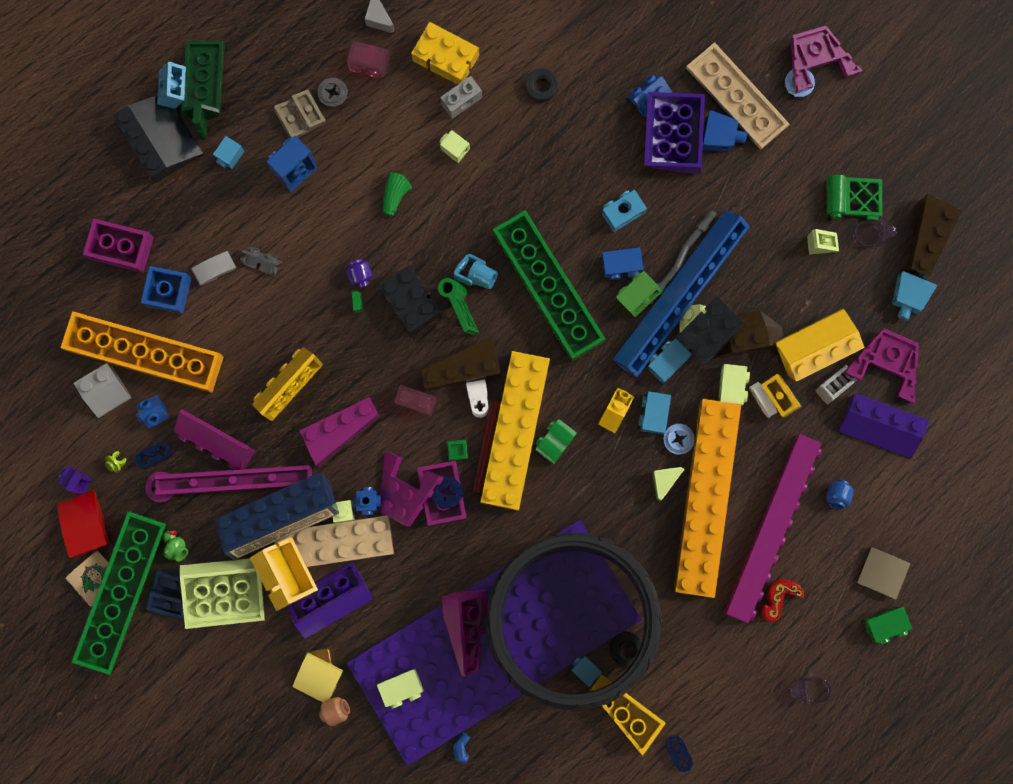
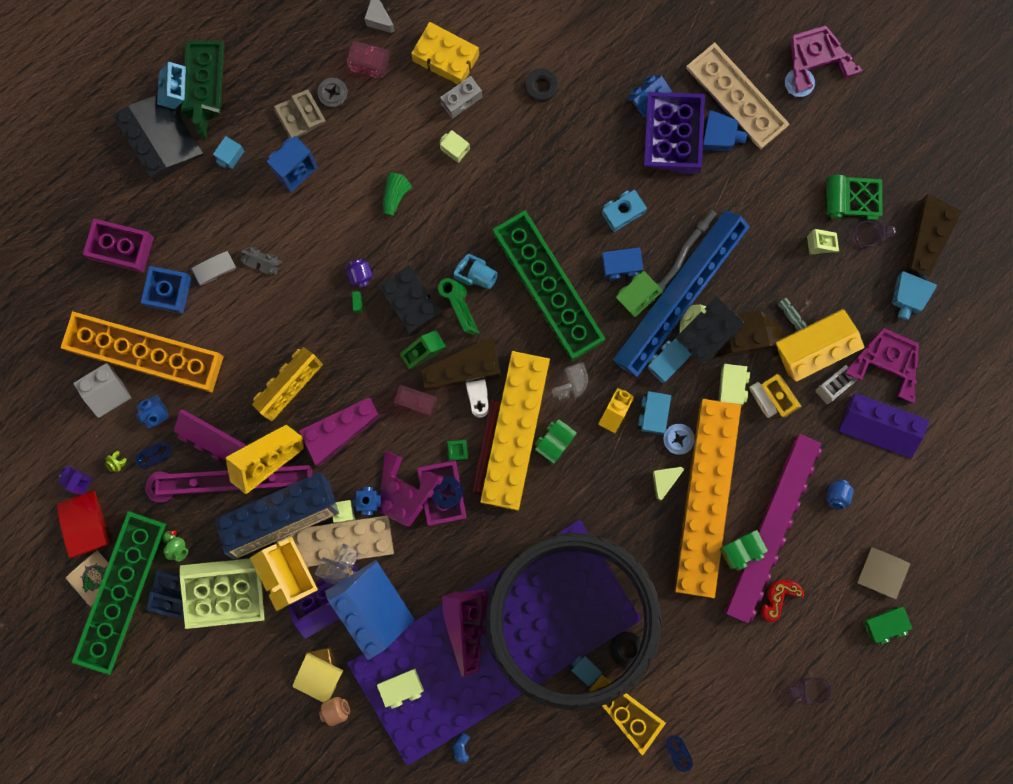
(263, 457): none -> yellow wedge
(340, 568): none -> clear brick
(370, 609): none -> blue slope
(422, 349): none -> green slope
(577, 382): none -> clear brick
(743, 550): none -> green brick
(791, 314): none -> sand green axle

